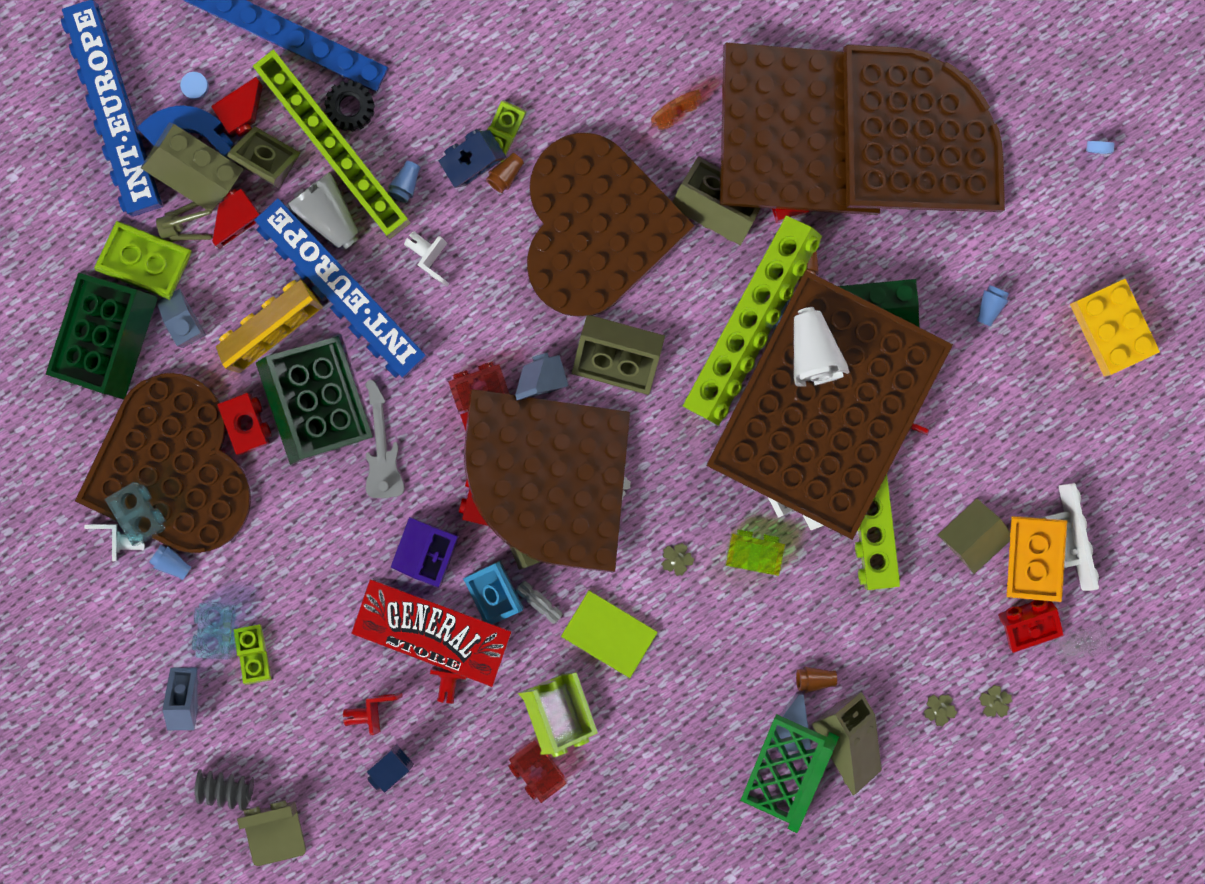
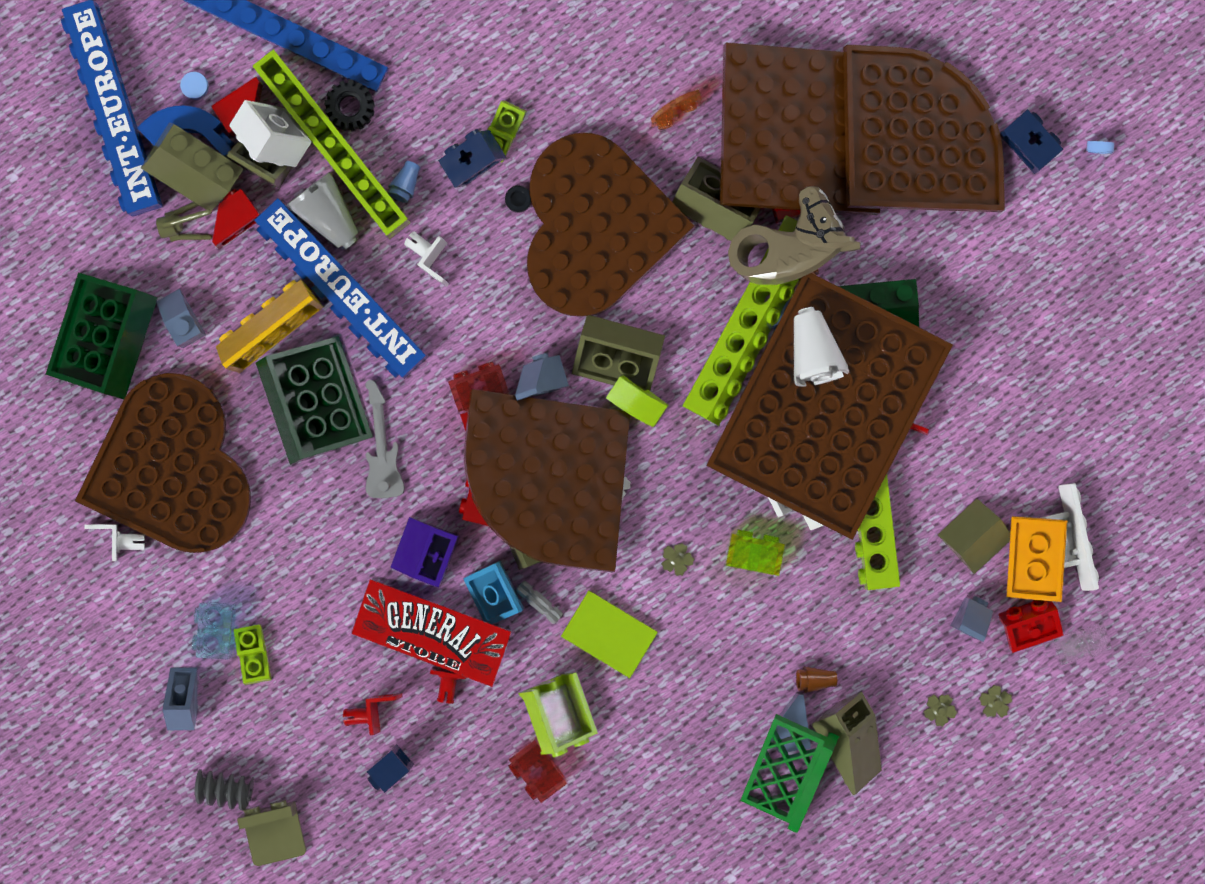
(130, 518): clear light blue brick -> none
(143, 260): lime tile -> none
(169, 562): medium blue cone -> none
(232, 414): red brick -> none
(270, 134): none -> white brick
(503, 174): dark orange cone -> none
(518, 199): none -> black tile
(637, 402): none -> lime slope
(797, 253): none -> dark tan animal
(973, 618): none -> sand blue slope
(992, 304): medium blue cone -> none
(1037, 154): none -> dark blue brick
(1114, 327): yellow brick -> none

